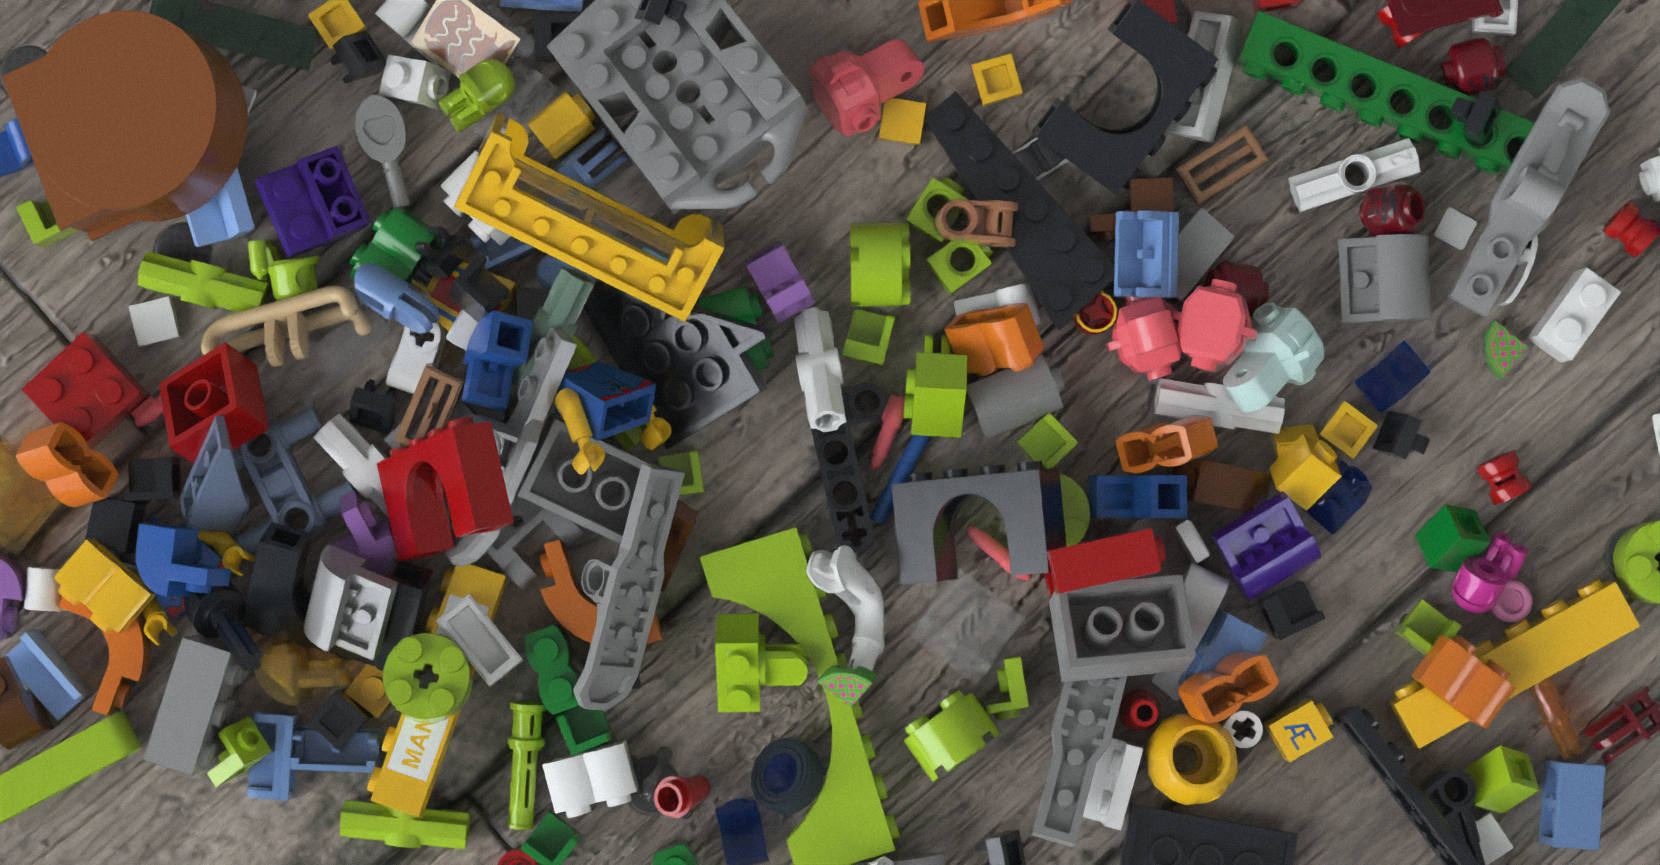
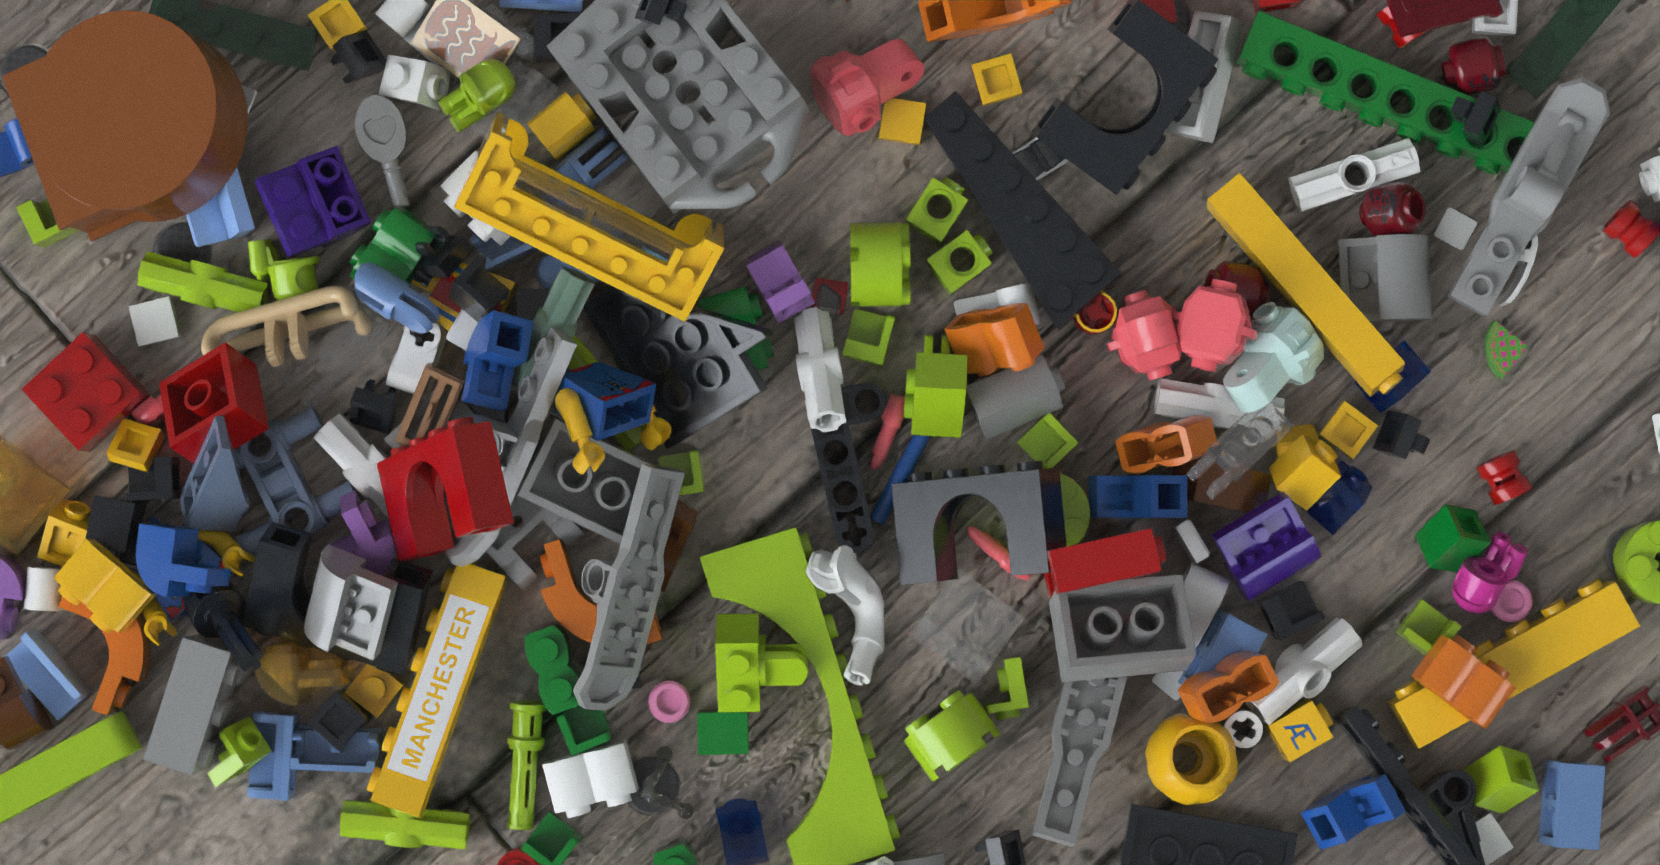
(64, 531): none -> yellow bracket
(67, 465): orange brick -> none
(135, 445): none -> yellow plate
(414, 657): lime brick -> none
(479, 640): white tile -> none
(669, 701): none -> bright pink tile
(680, 794): red cone -> none
(722, 732): none -> green panel
(786, 776): black wheel -> none
(830, 295): none -> sticker
(847, 683): bright green tile -> none
(981, 222): nougat piece -> none
(1113, 783): white bracket -> none
(1132, 702): red cone -> none
(1143, 195): reddish brown brick -> none
(1146, 254): medium blue hinge -> none
(1191, 183): medium nougat tile -> none
(1199, 245): light grey hinge -> none
(1242, 446): none -> clear hinge
(1306, 286): none -> yellow brick
(1307, 669): none -> white piece
(1352, 809): none -> blue brick
(1556, 717): clear orange axle -> none
(1573, 315): white brick -> none

